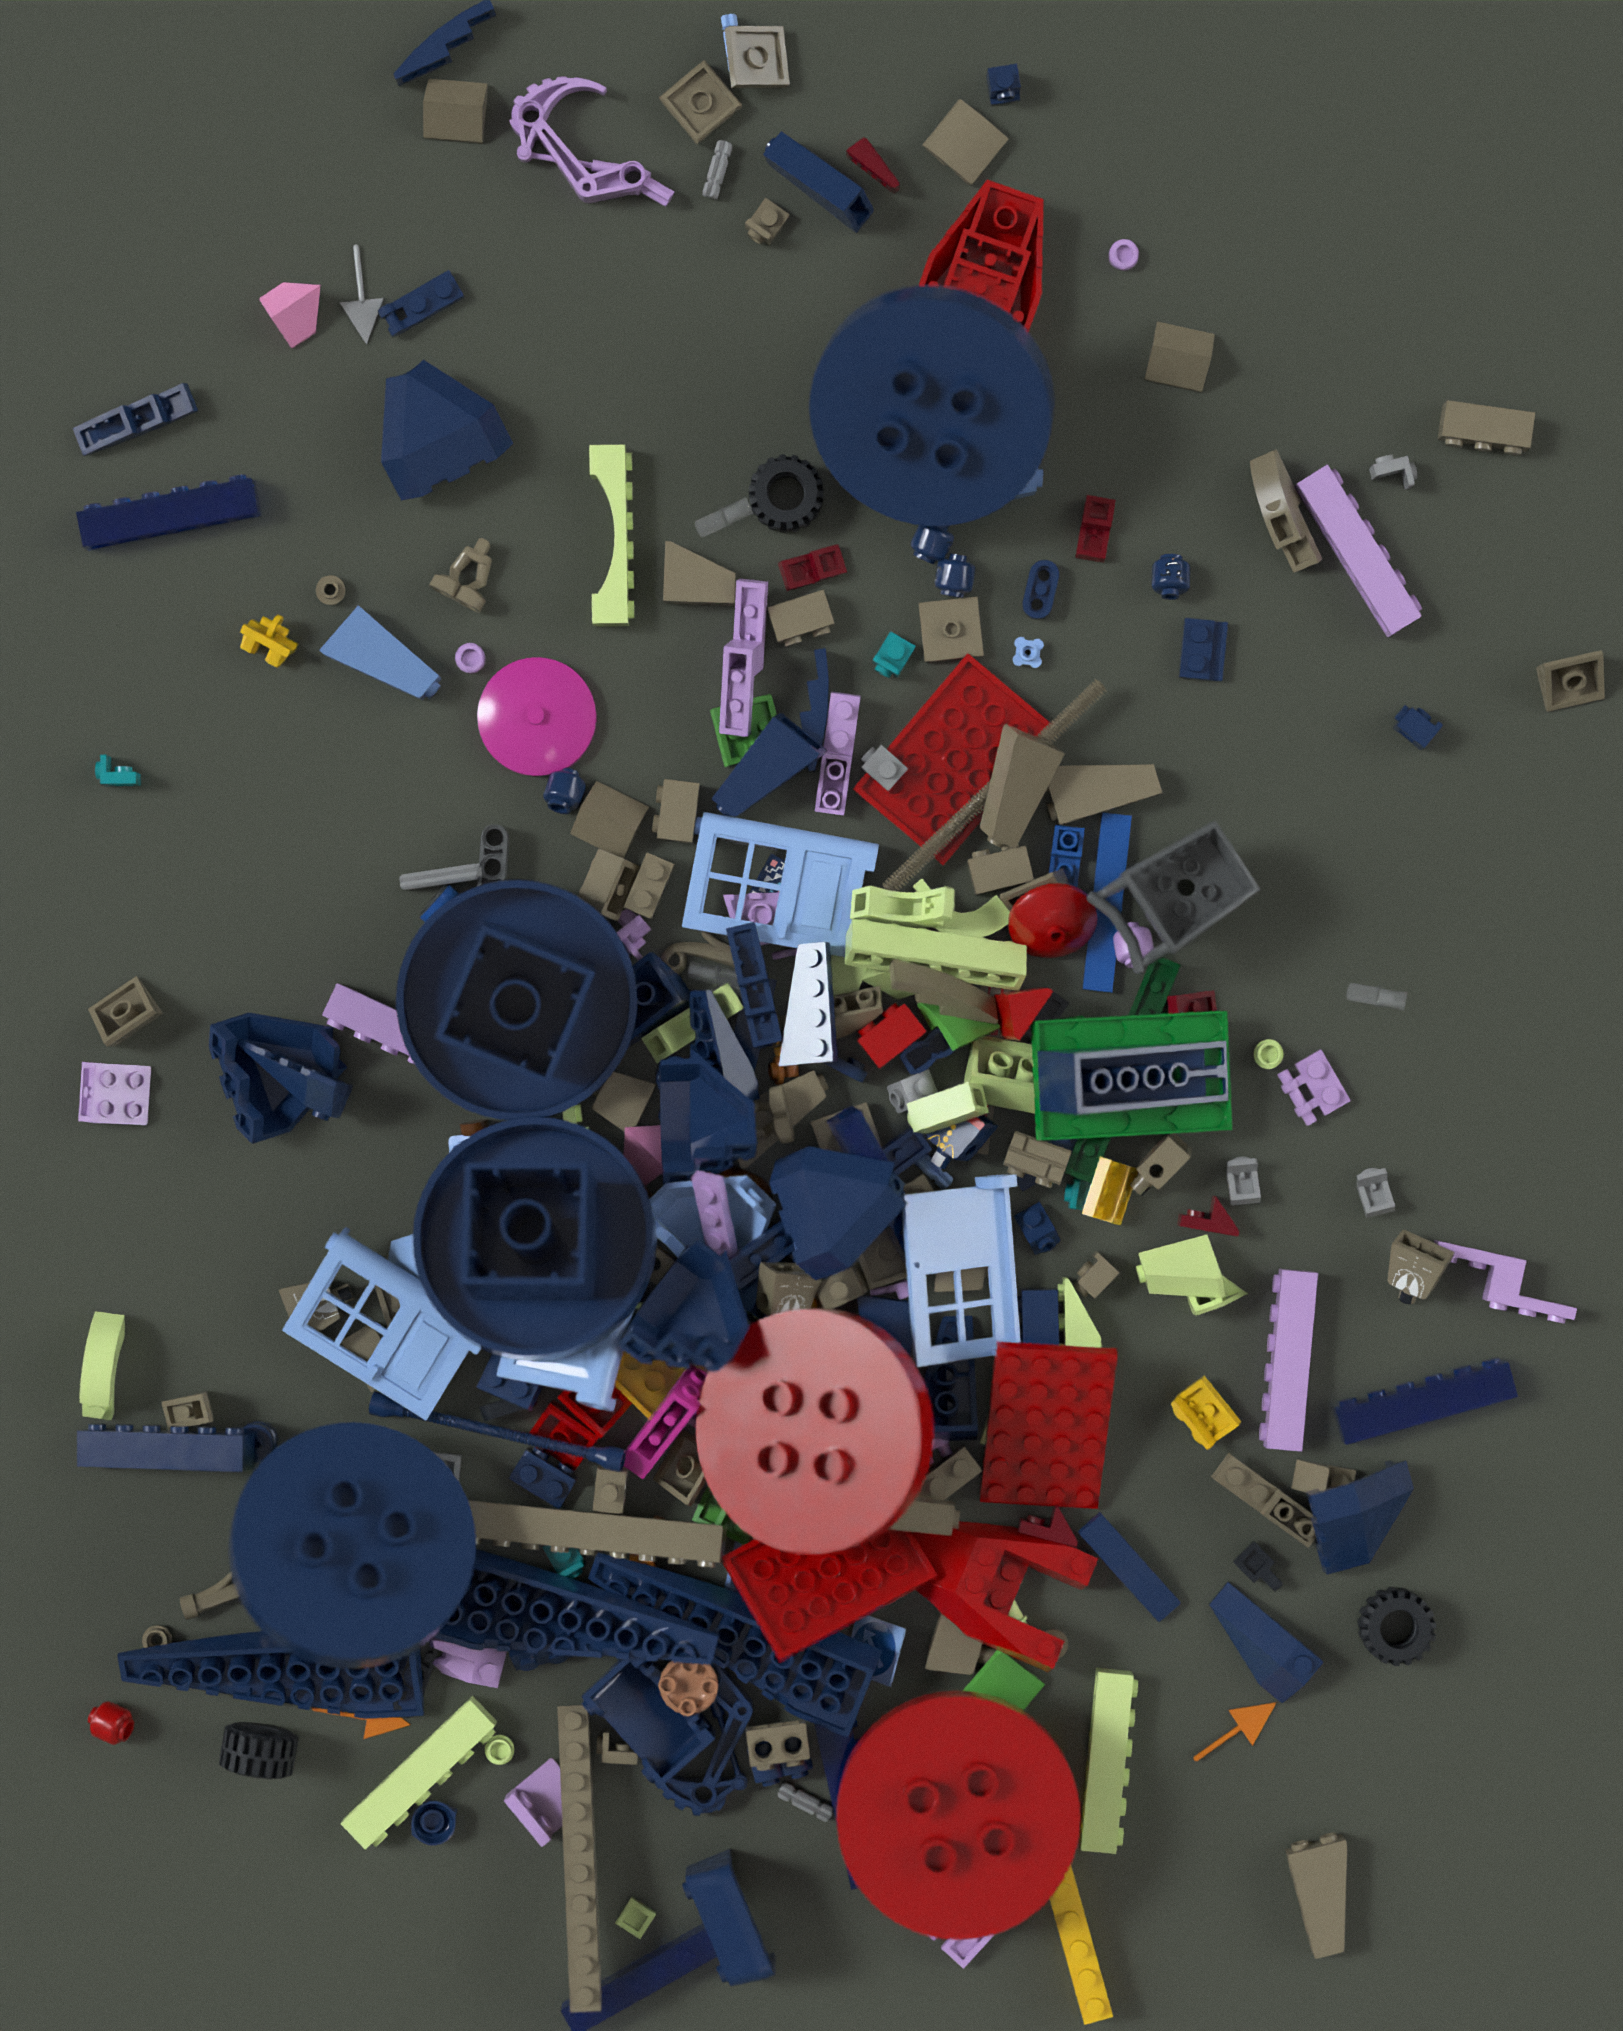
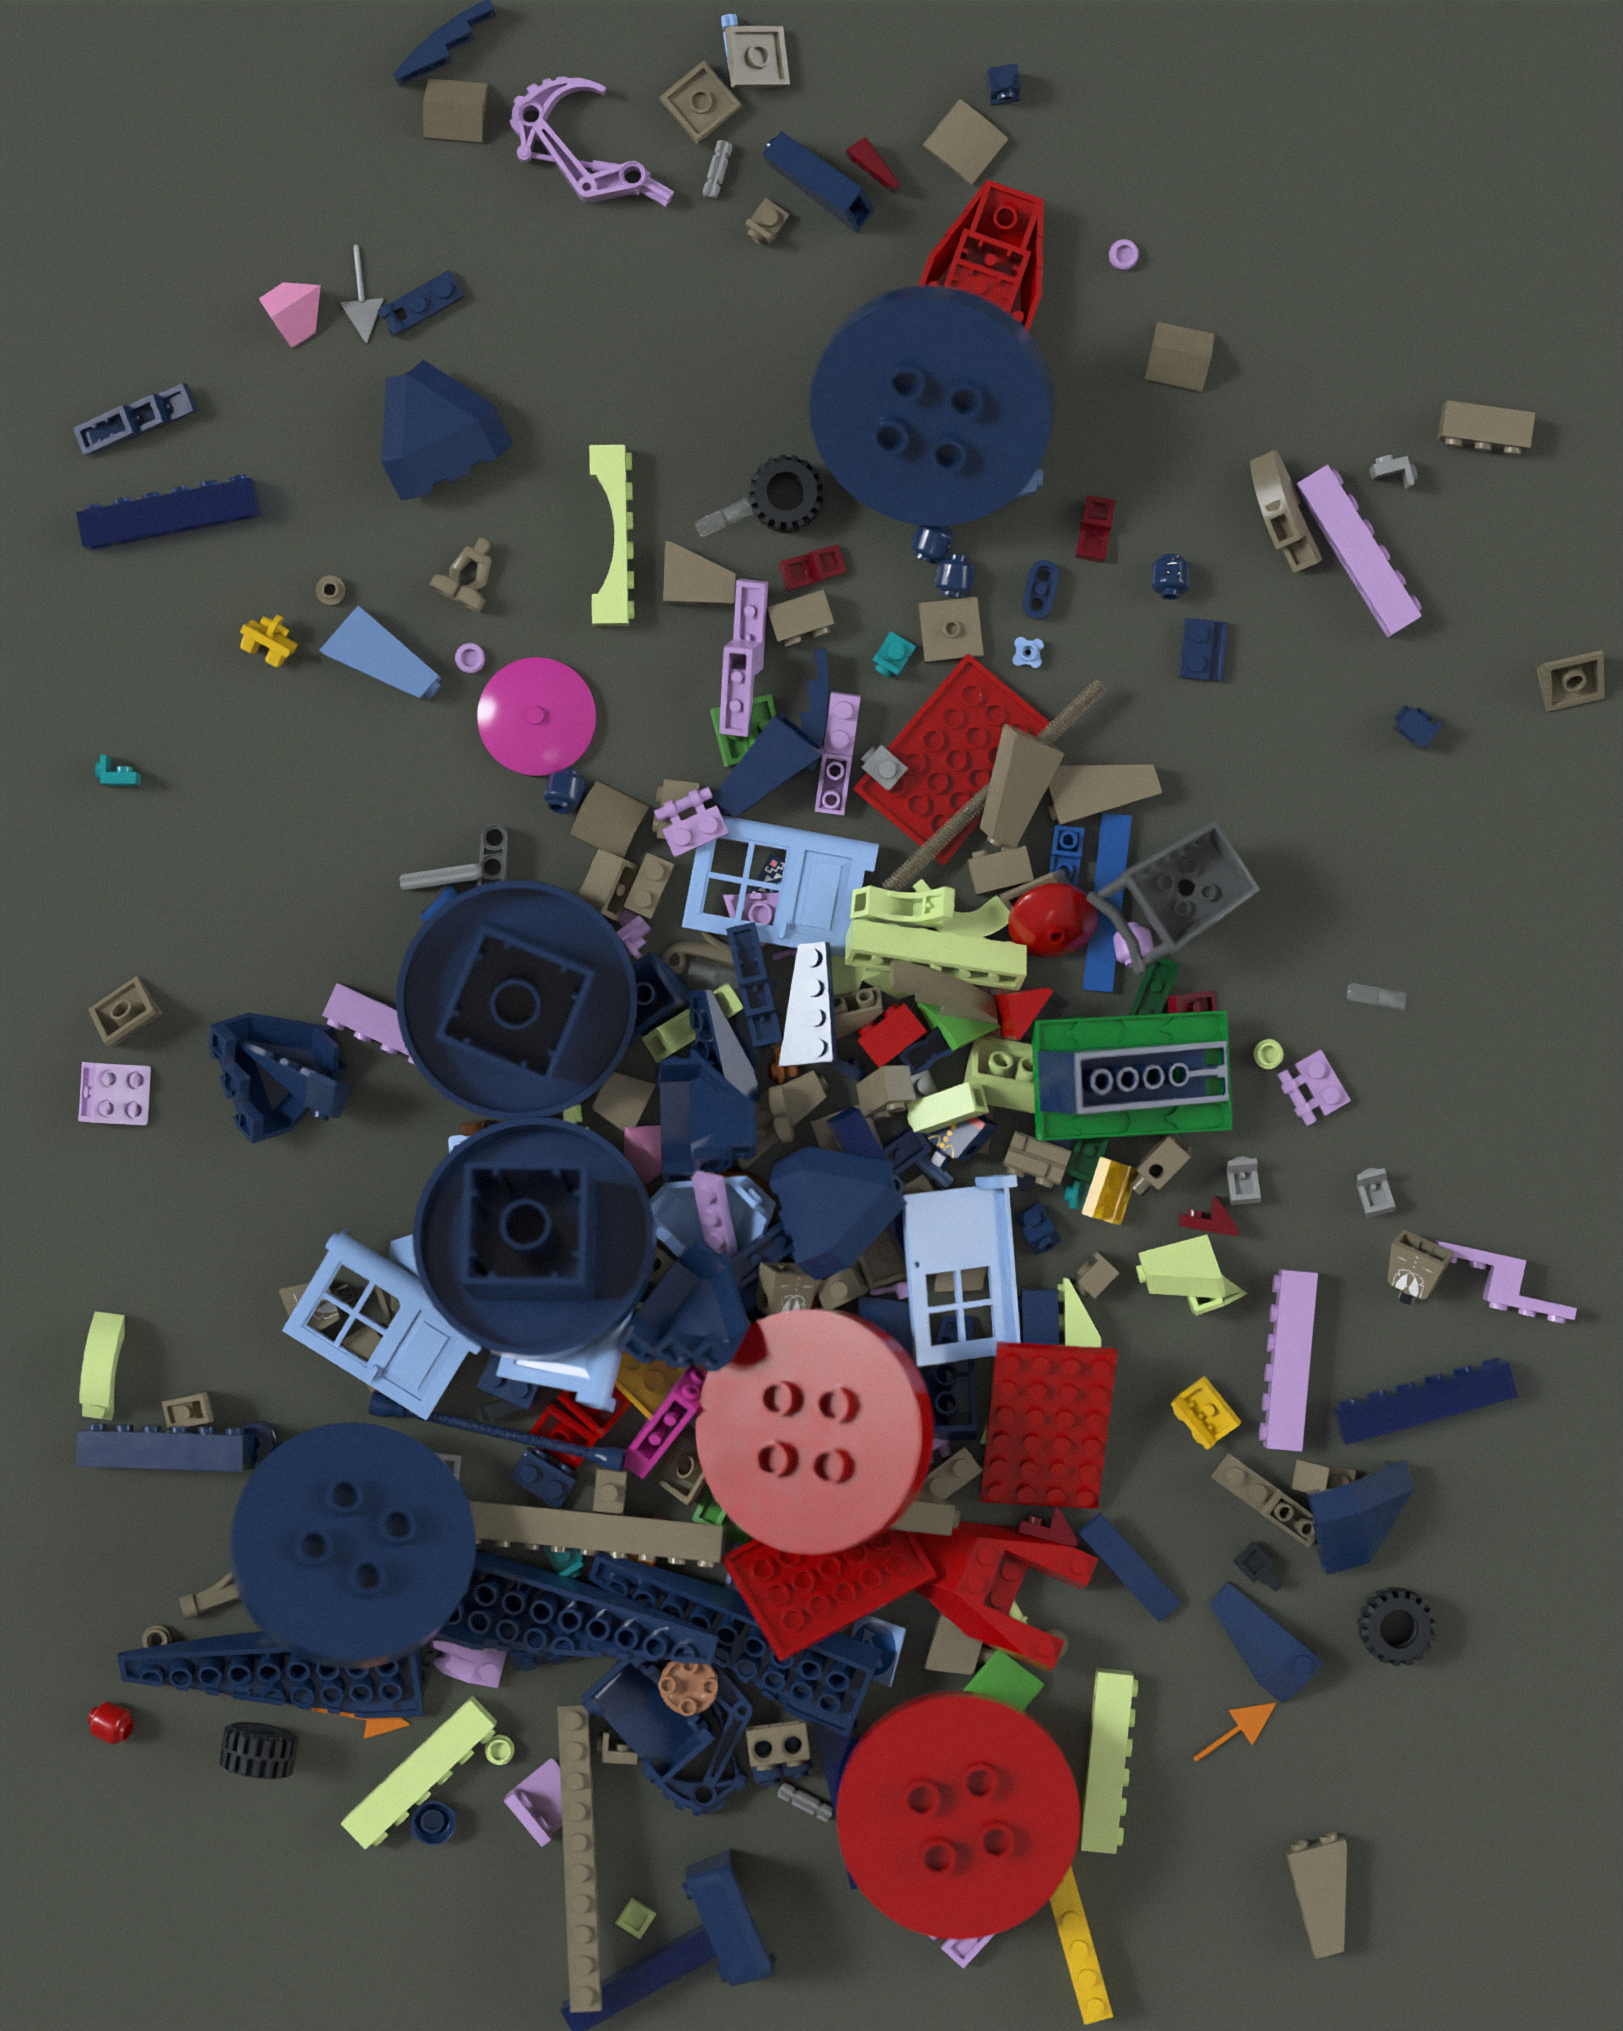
(695, 830): none -> lavender plate
(885, 1092): none -> dark tan brick

